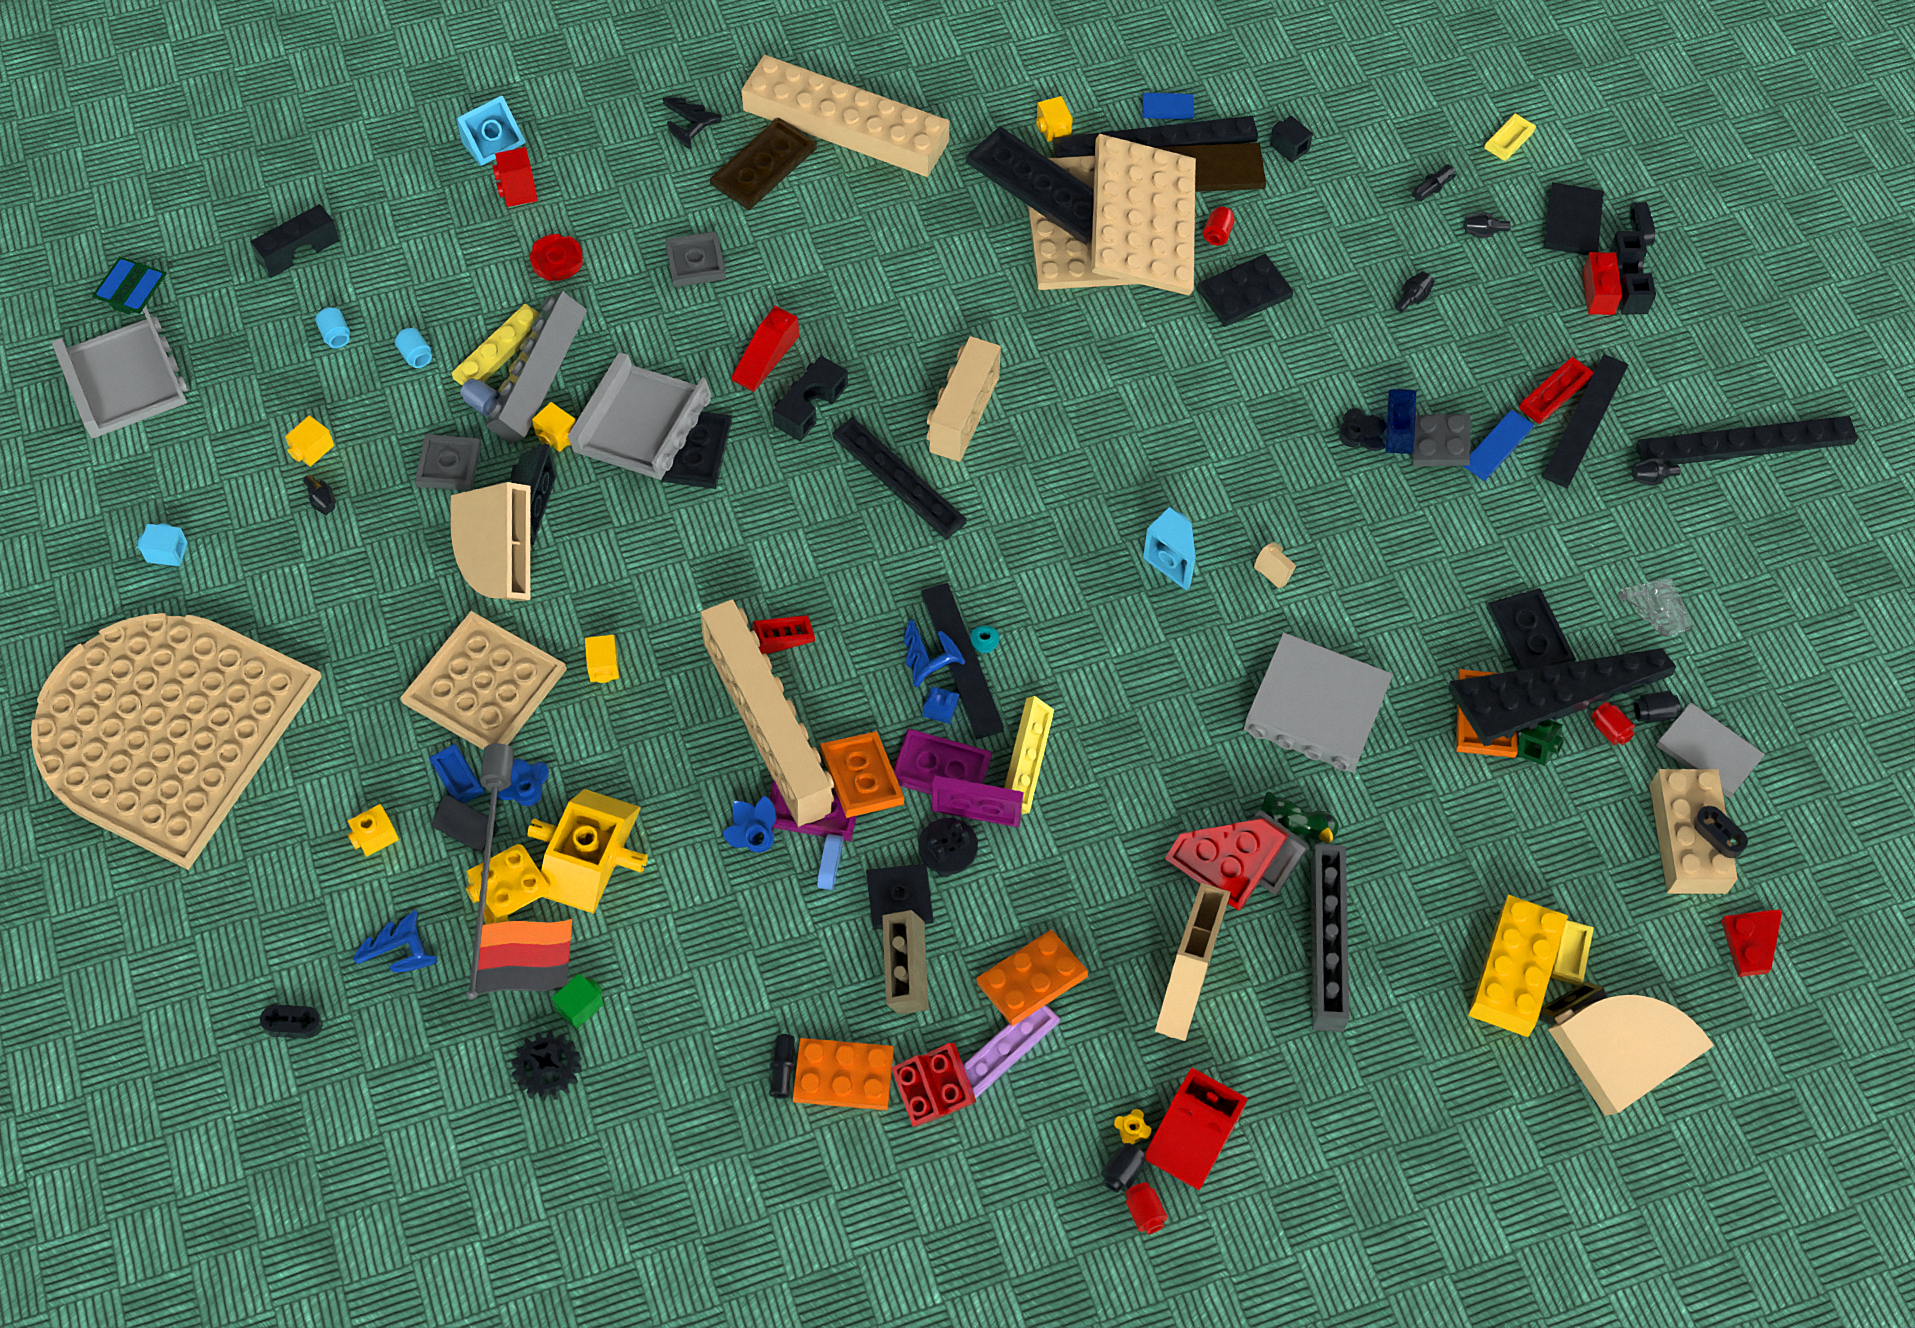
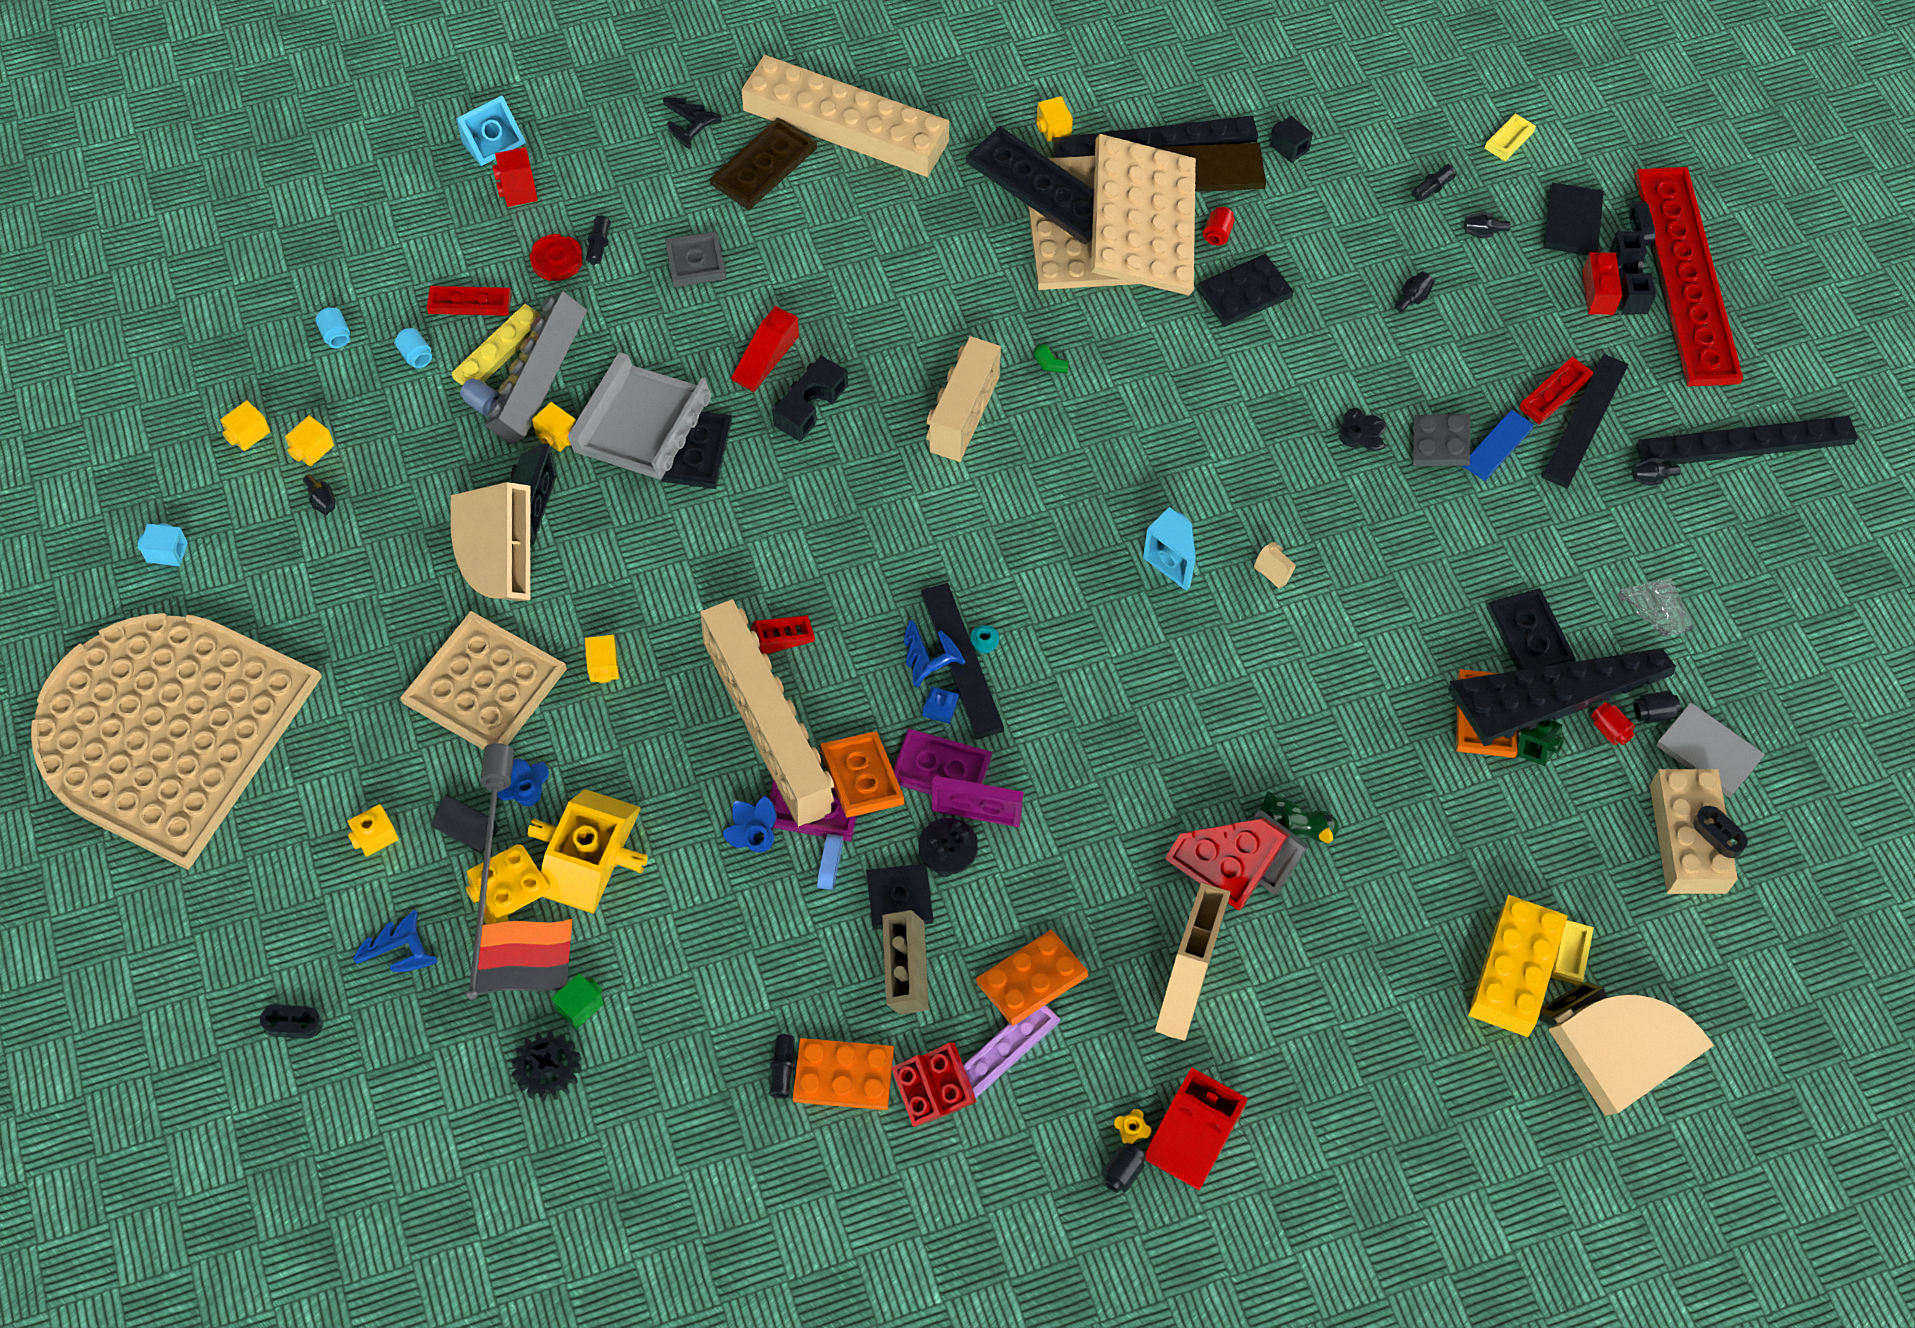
(121, 376): light grey panel -> none
(129, 285): piece -> none
(244, 426): none -> yellow brick
(277, 246): black arch -> none
(448, 462): dark grey plate -> none
(456, 774): blue tile -> none
(469, 300): none -> red plate
(598, 240): none -> black axle
(899, 478): black tile -> none
(1029, 749): light yellow plate -> none
(1047, 360): none -> green arm
(1146, 1208): red brick -> none
(1167, 106): blue tile -> none
(1317, 702): light grey panel -> none
(1329, 938): dark grey brick -> none
(1400, 421): clear blue brick -> none
(1689, 278): none -> red plate
(1752, 940): red wing -> none

